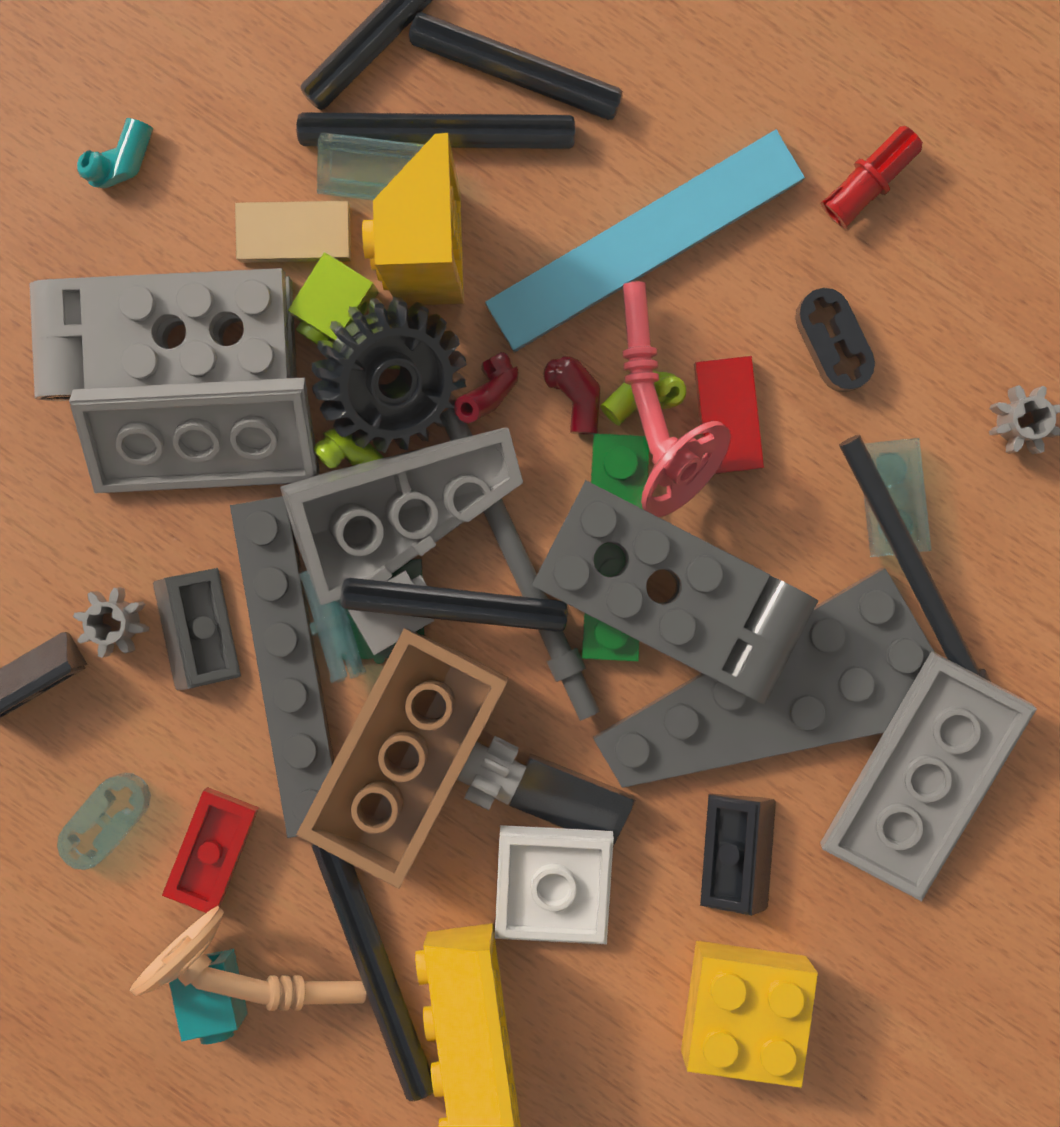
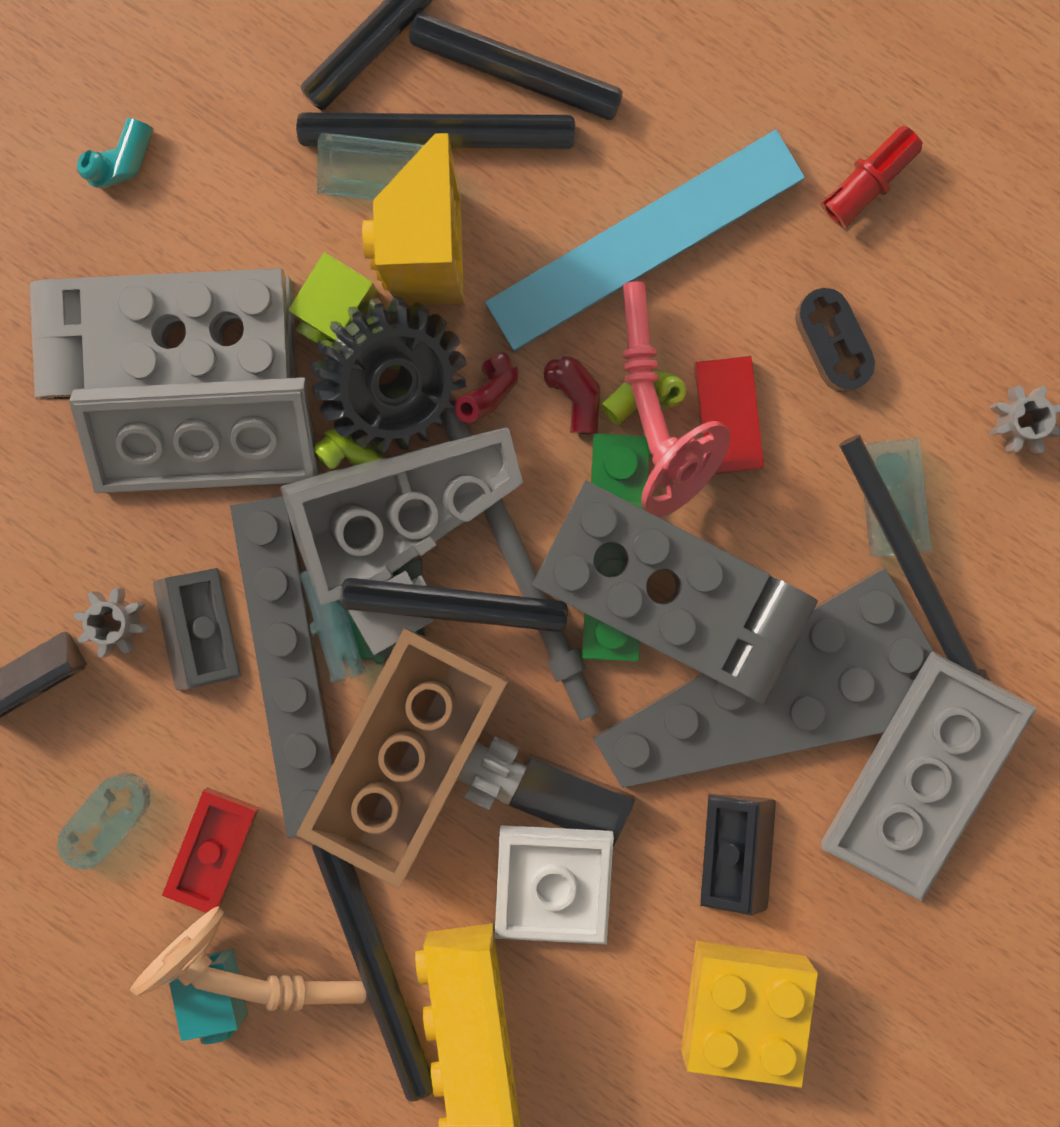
(292, 231): tan tile -> none

